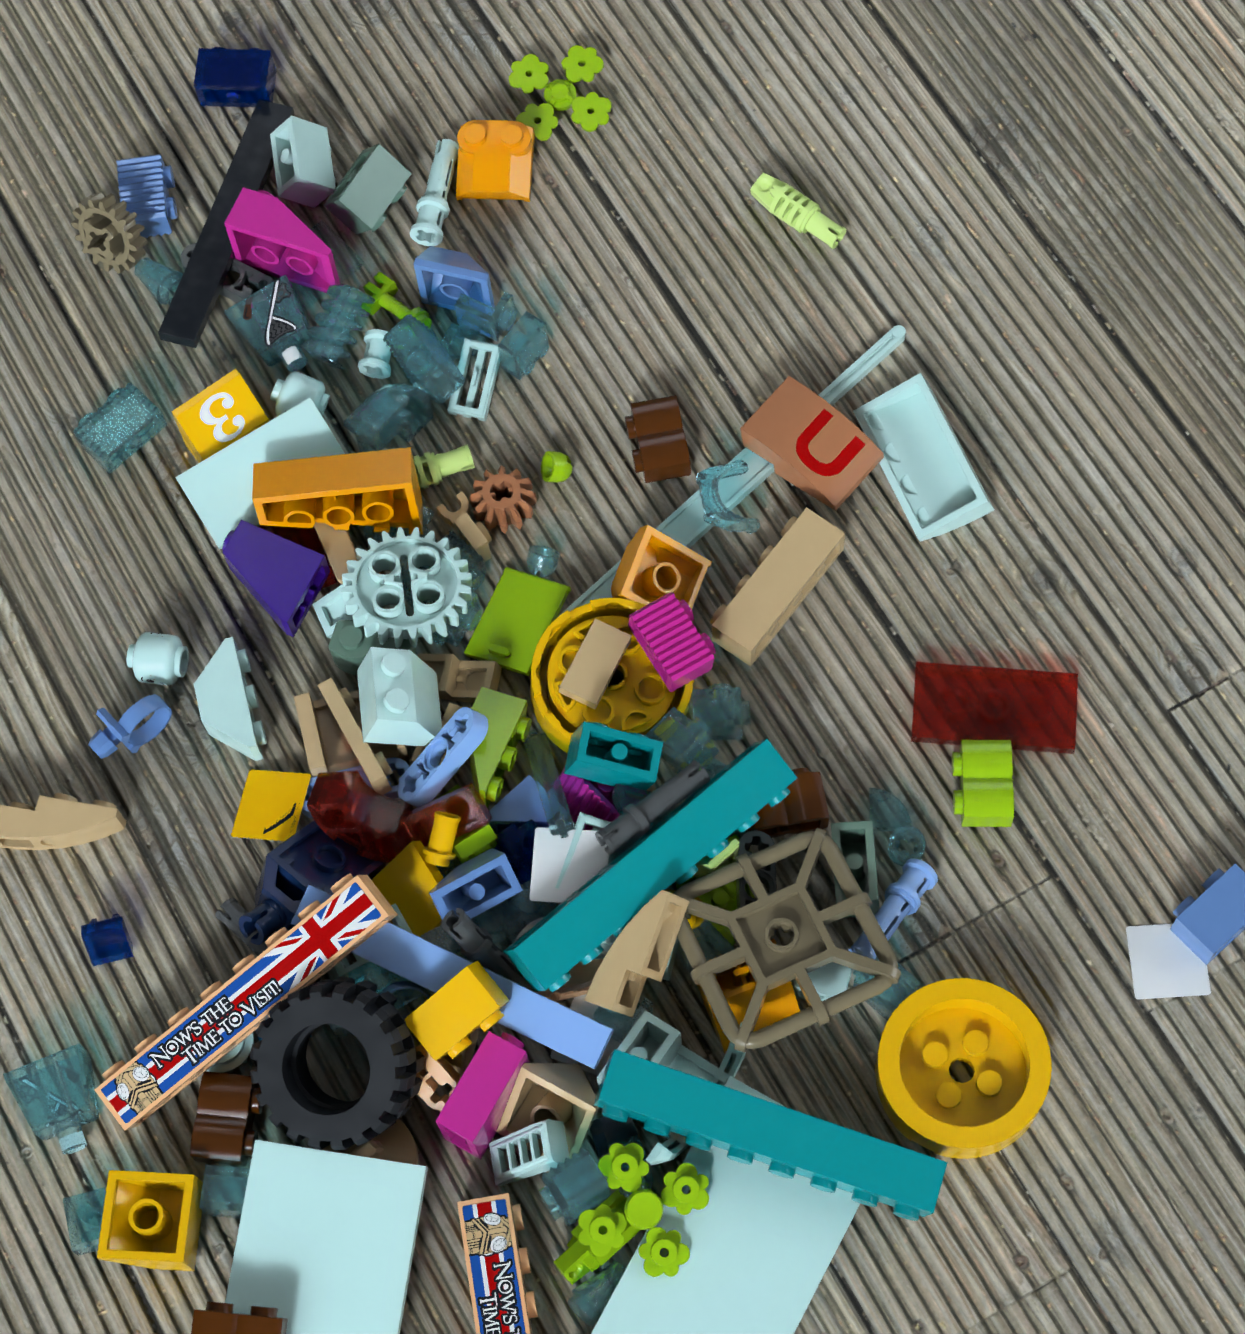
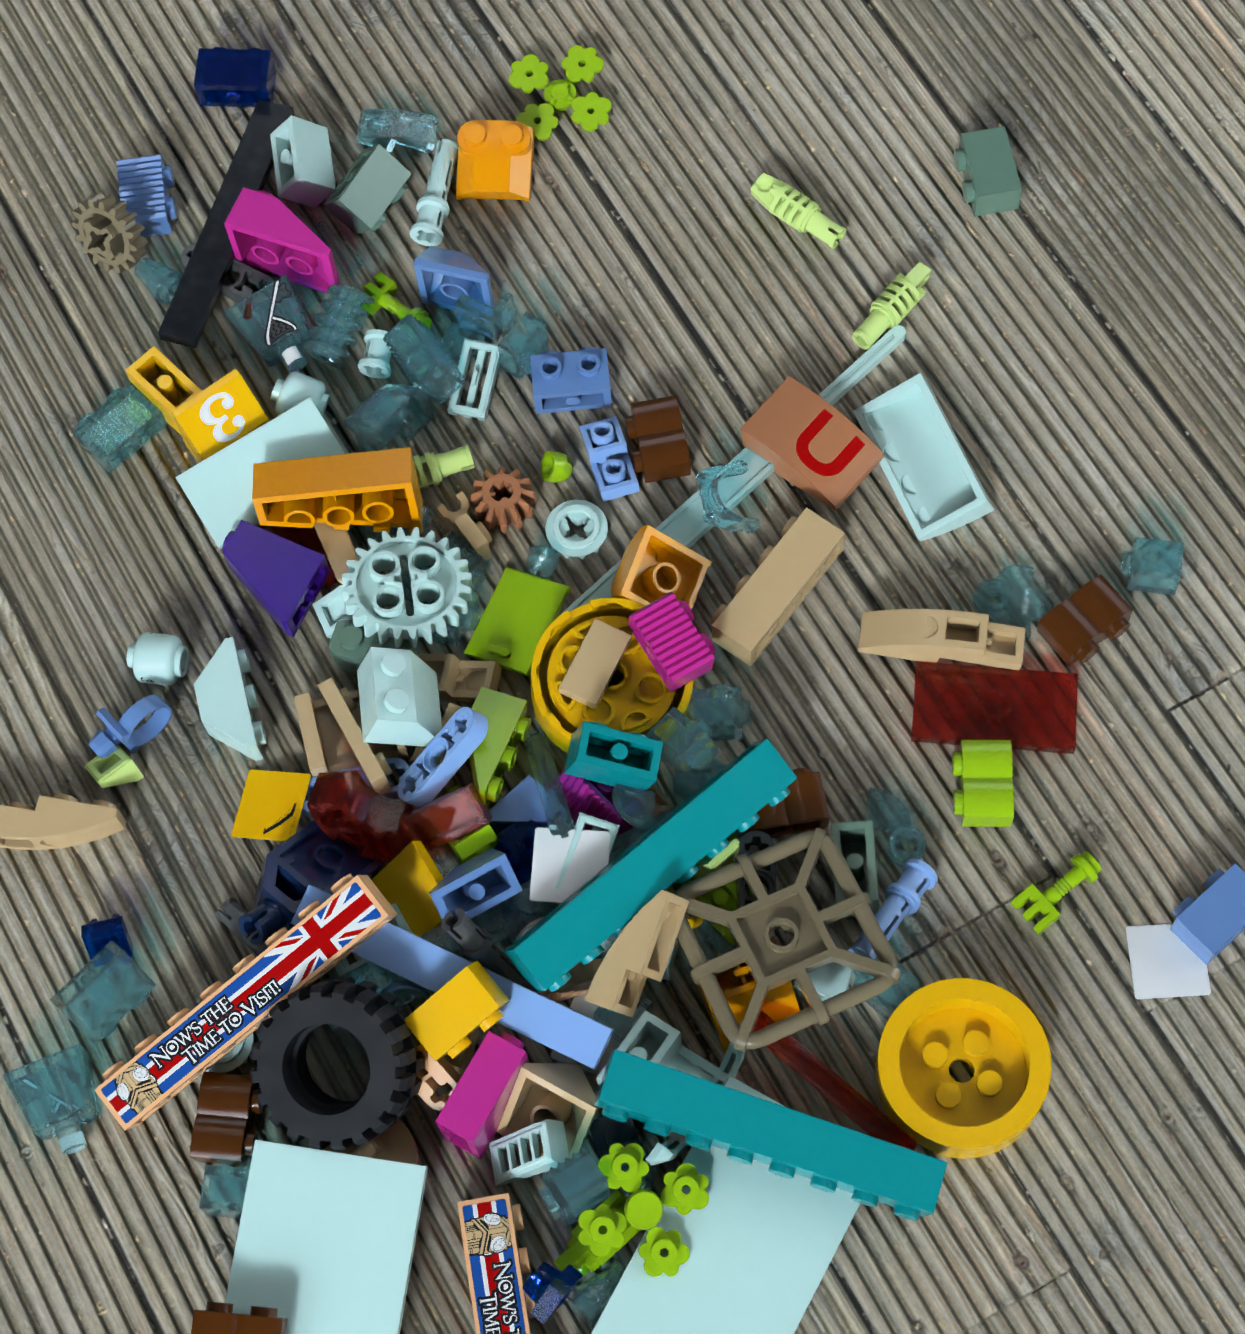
(84, 1220): clear light blue piece -> none
(103, 992): none -> clear light blue brick
(114, 769): none -> yellowish green slope
(151, 1220): yellow slope -> none
(161, 383): none -> yellow brick
(397, 127): none -> clear light blue slope
(442, 839): yellow pin -> none
(550, 1289): none -> clear blue tile
(570, 380): none -> medium blue brick
(577, 513): none -> light aqua gear
(609, 459): none -> light blue slope
(638, 817): dark grey pin -> none
(835, 1088): none -> clear red axle
(892, 305): none -> yellowish green hinge
(941, 633): none -> tan slope
(988, 171): none -> sand green brick
(1018, 600): none -> clear light blue plate
(1084, 868): none -> lime hinge
(1085, 620): none -> reddish brown brick
(1153, 566): none -> clear light blue brick

